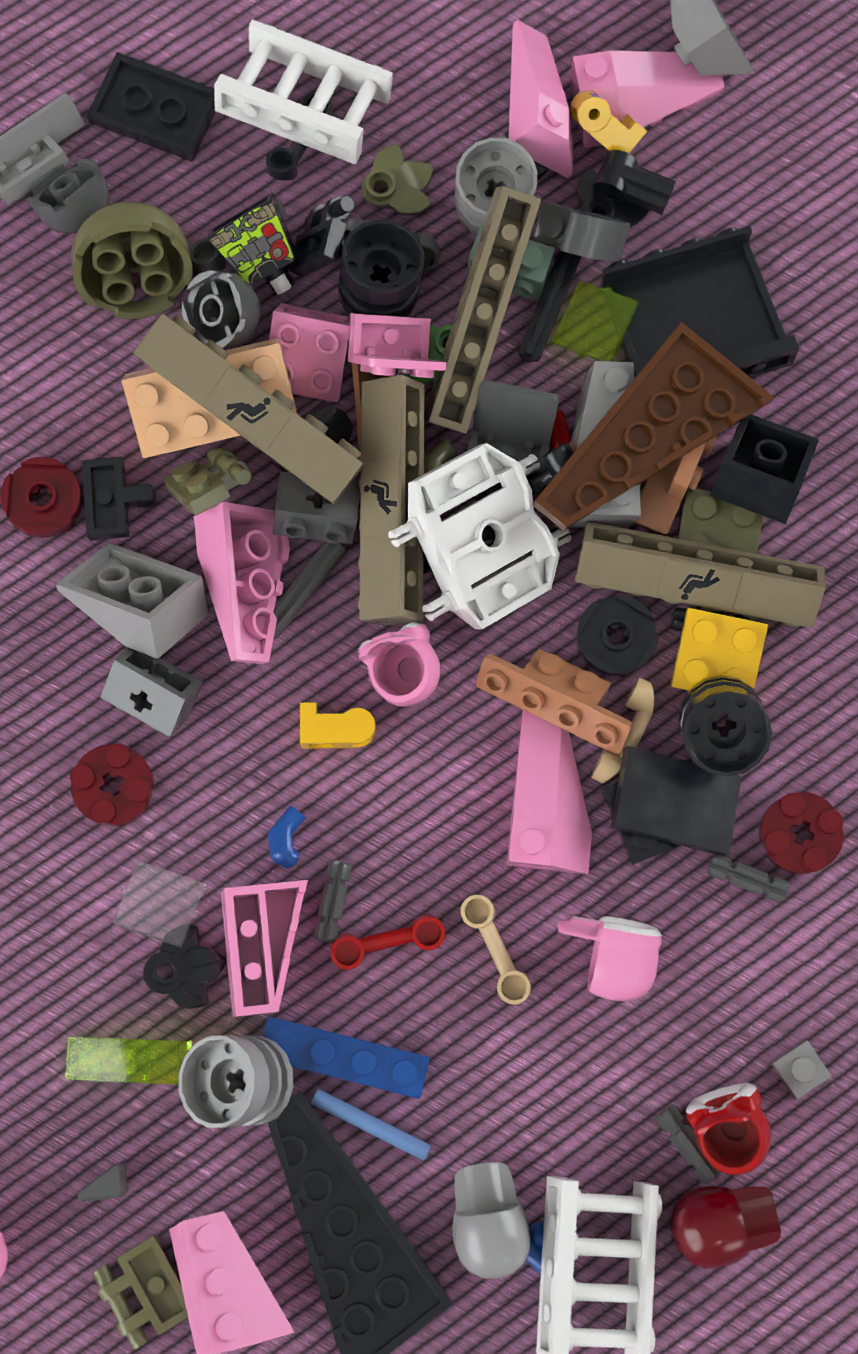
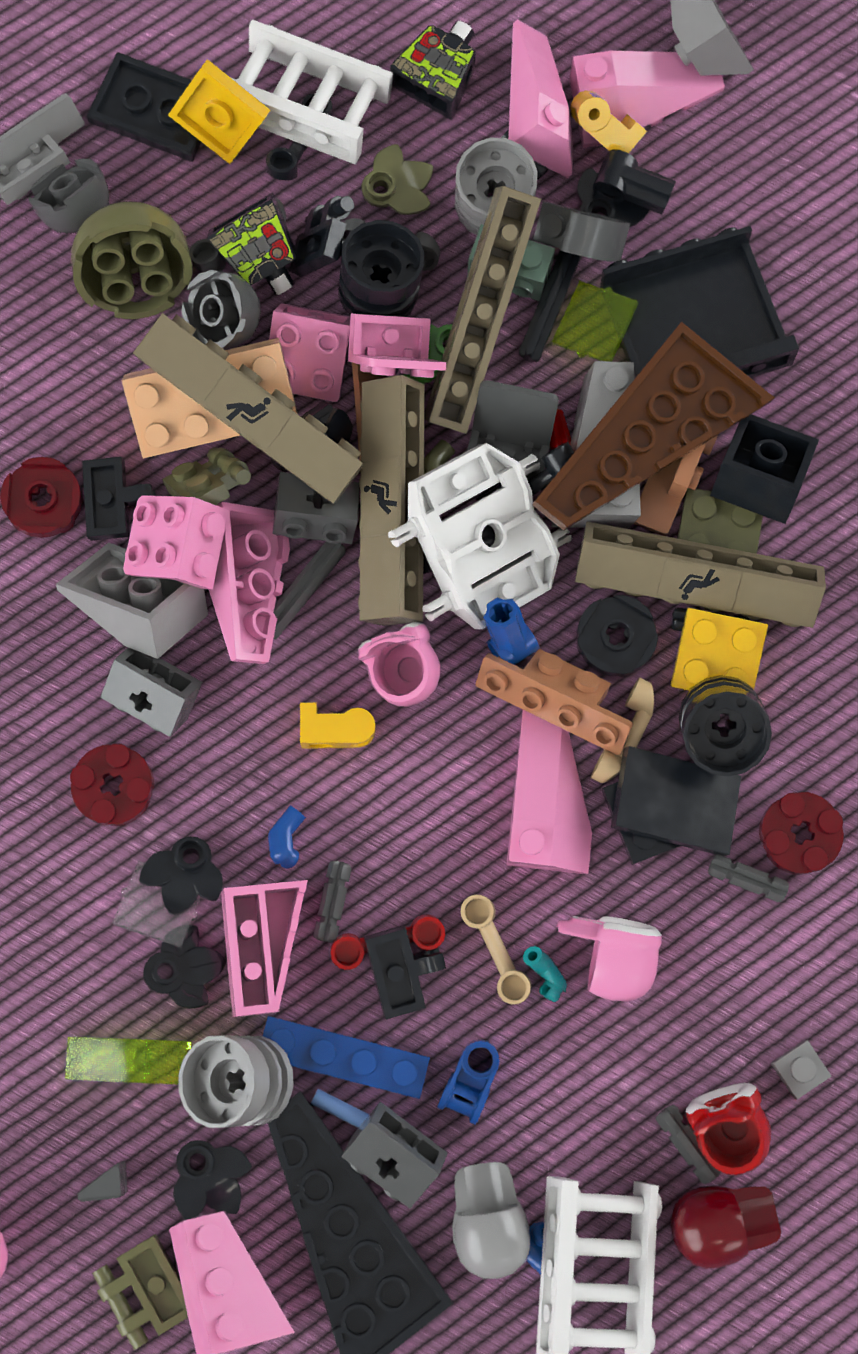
(176, 540): none -> bright pink bracket
(181, 880): none -> black plate
(214, 1183): none -> black plate
(218, 111): none -> yellow plate
(394, 1155): none -> dark grey brick
(398, 970): none -> black plate
(437, 68): none -> torso
(470, 1083): none -> blue piece
(508, 632): none -> blue piece
(546, 969): none -> teal arm

